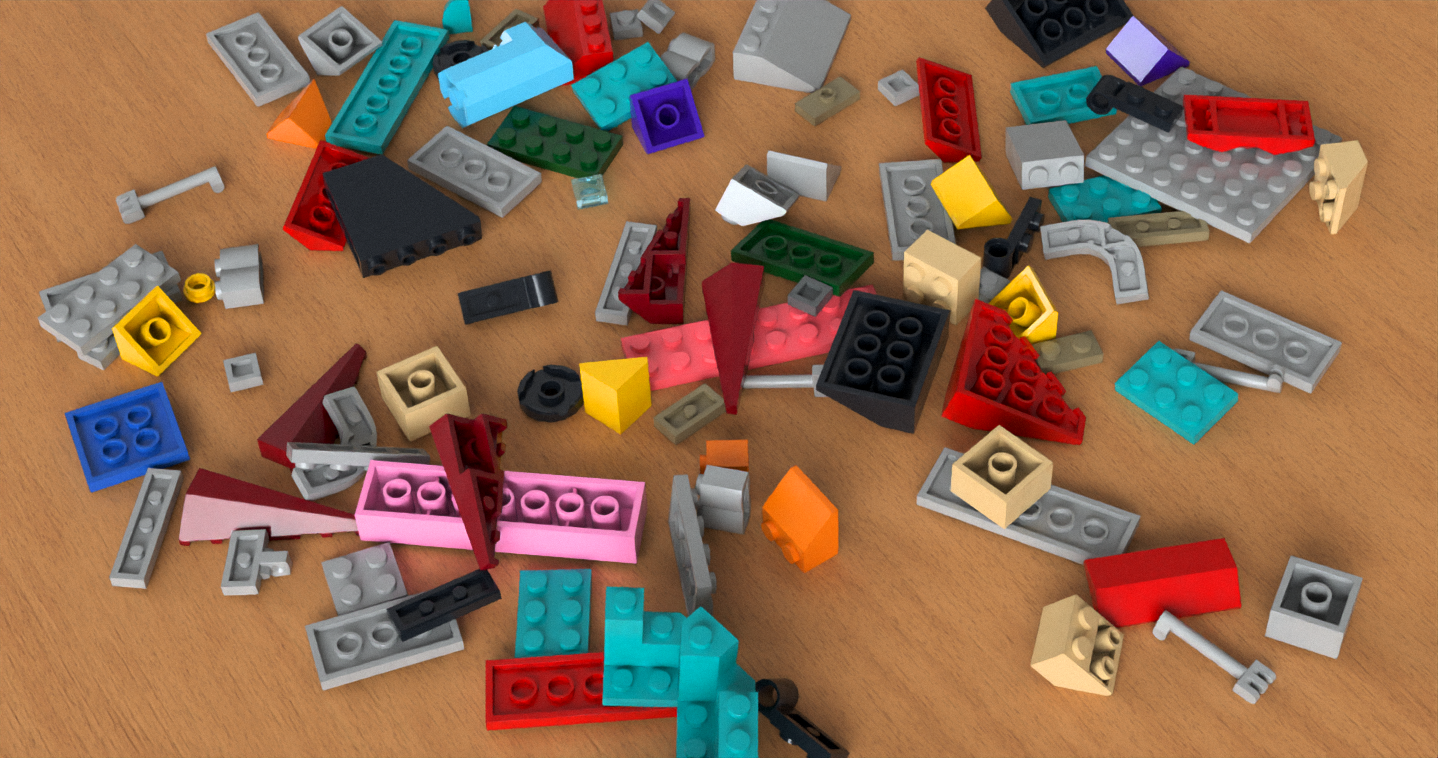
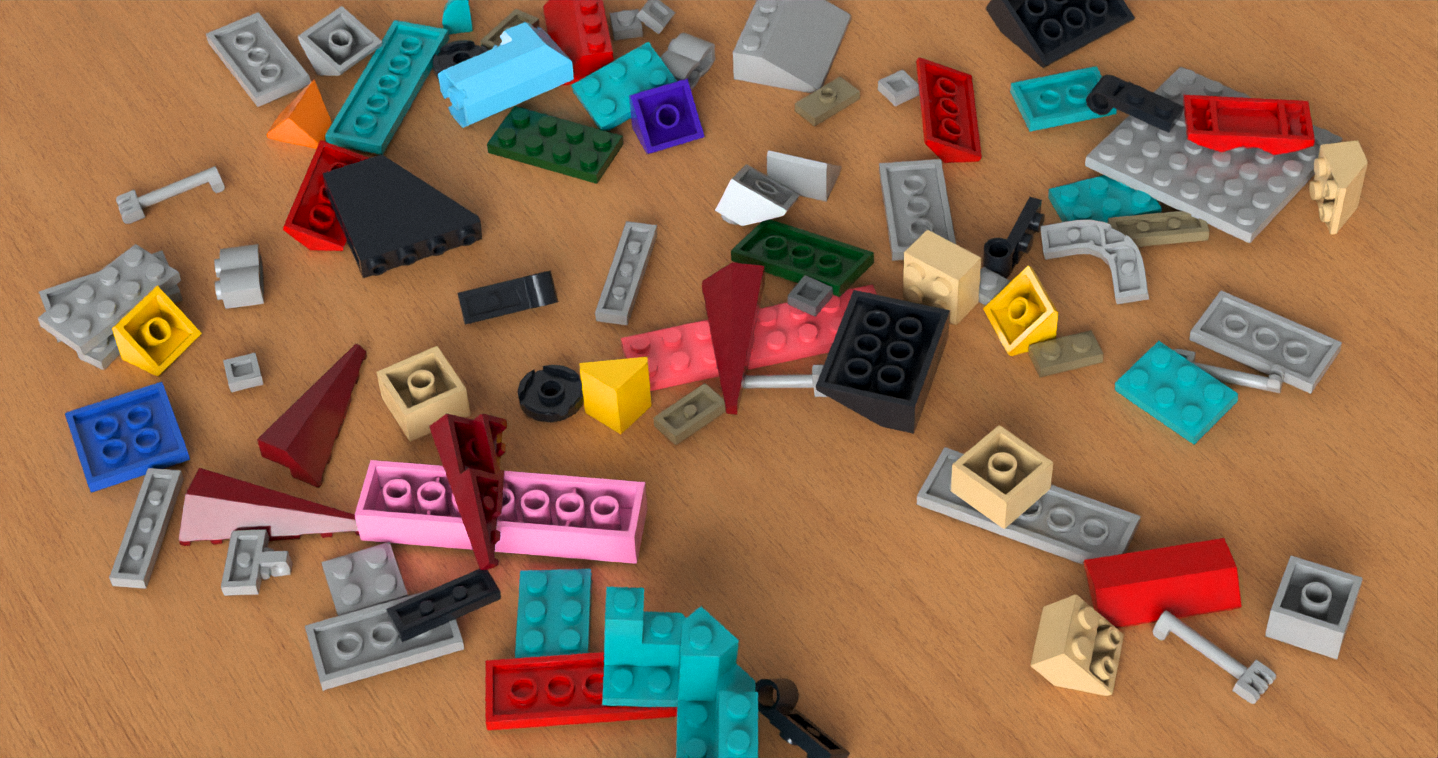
(199, 288): yellow plate -> none
(343, 456): light grey plate -> none
(354, 428): light grey plate -> none
(474, 171): light grey plate -> none
(589, 191): clear light blue plate -> none
(659, 282): dark red wedge -> none
(689, 550): light grey plate -> none
(724, 499): light grey brick -> none
(726, 454): orange brick -> none
(801, 521): orange slope -> none
(970, 196): yellow slope -> none
(1004, 386): red slope -> none
(1044, 155): light grey brick -> none
(1144, 53): slope -> none

